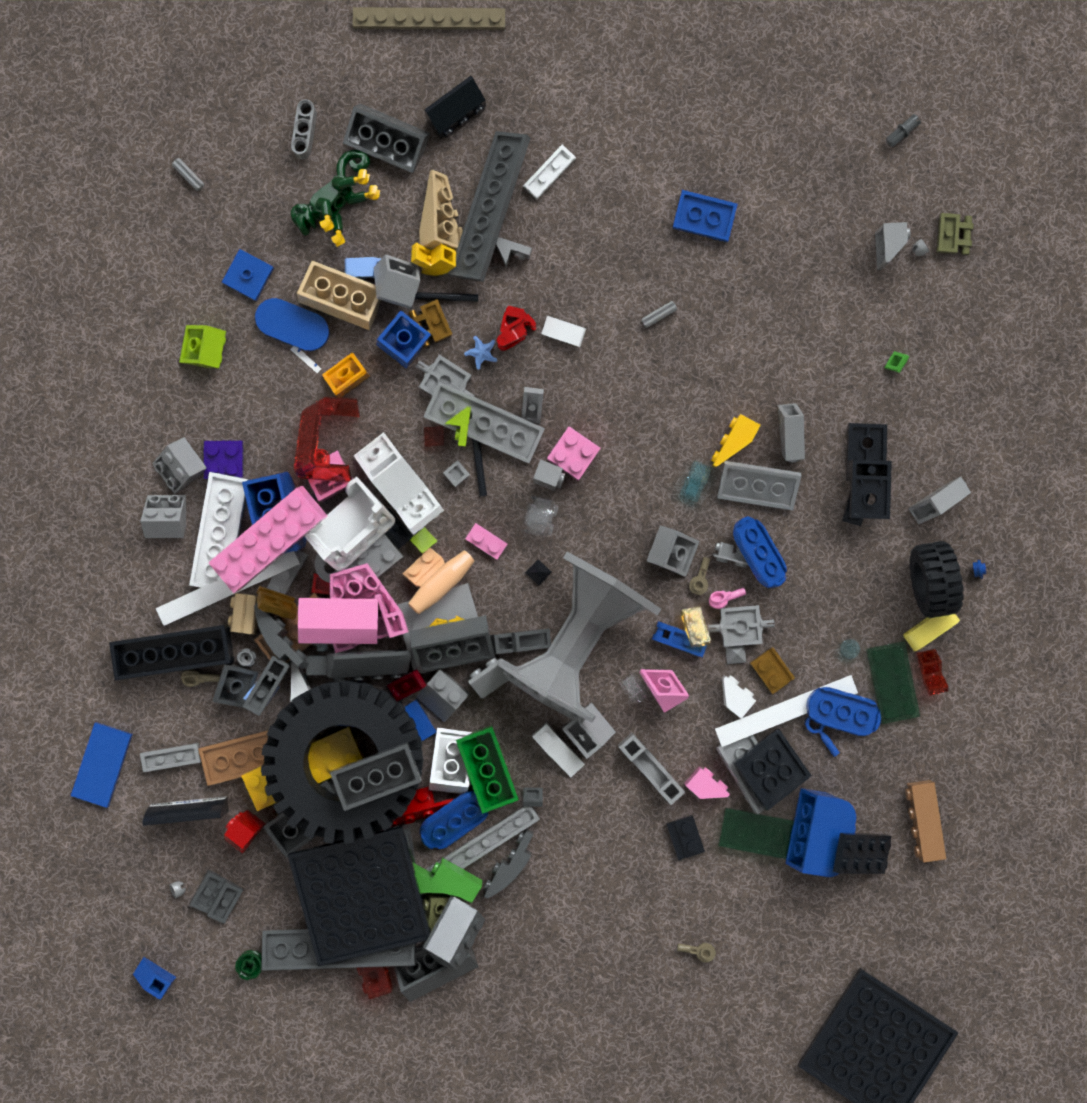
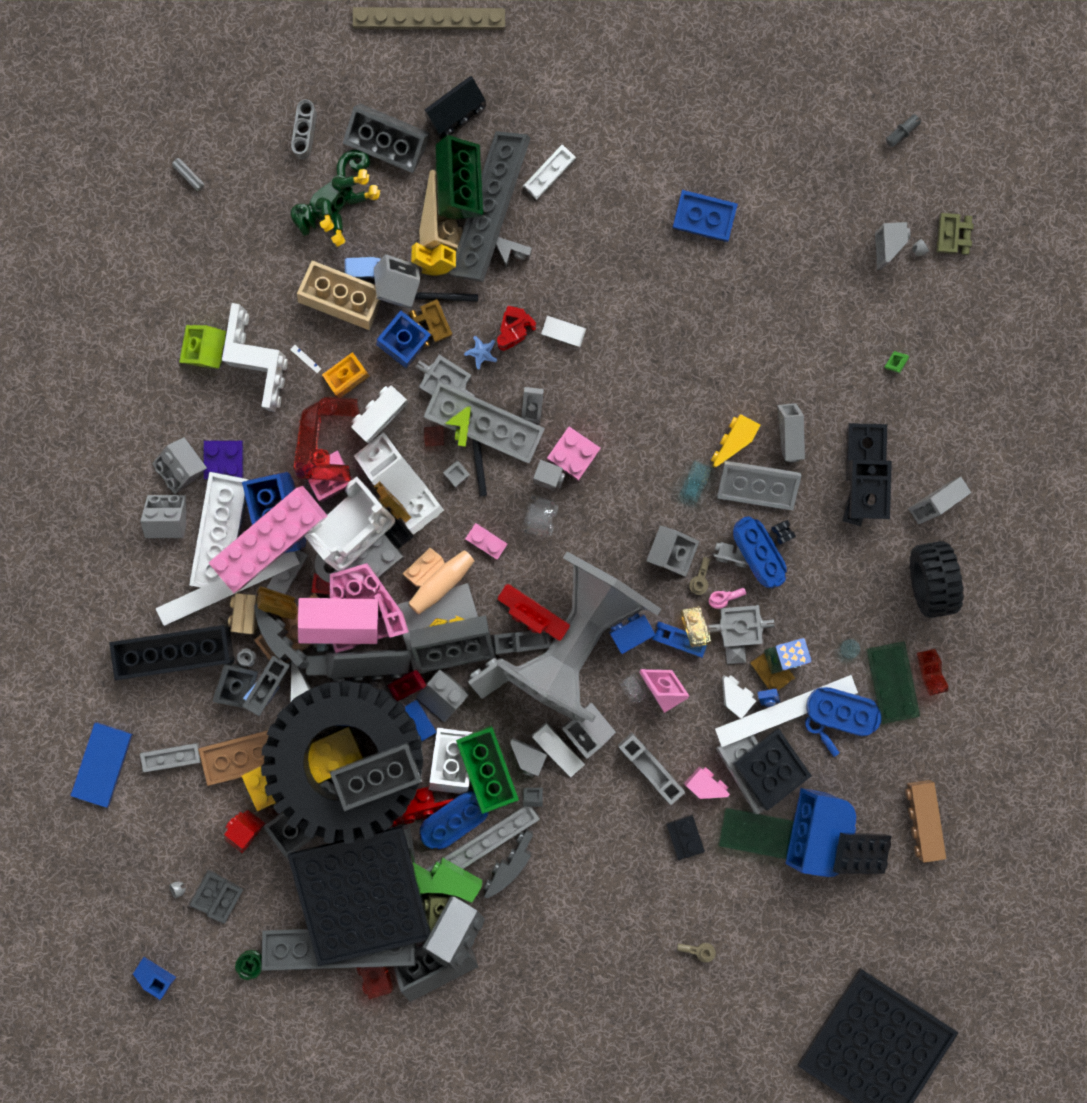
(186, 811): black slope -> none
(192, 678): dark tan plate -> none
(248, 275): blue plate -> none
(254, 358): none -> white bracket
(292, 324): blue tile -> none
(379, 413): none -> white slope
(390, 500): none -> pearl gold plate
(423, 540): lime slope -> none
(458, 178): none -> dark green slope
(528, 757): none -> light grey slope
(532, 613): none -> red bracket
(538, 572): black slope -> none
(631, 633): none -> blue brick
(659, 314): light grey axle -> none
(768, 697): none -> blue plate
(783, 532): none -> black wheel
(787, 656): none -> piece
(929, 630): light yellow beam -> none
(979, 569): blue plate -> none

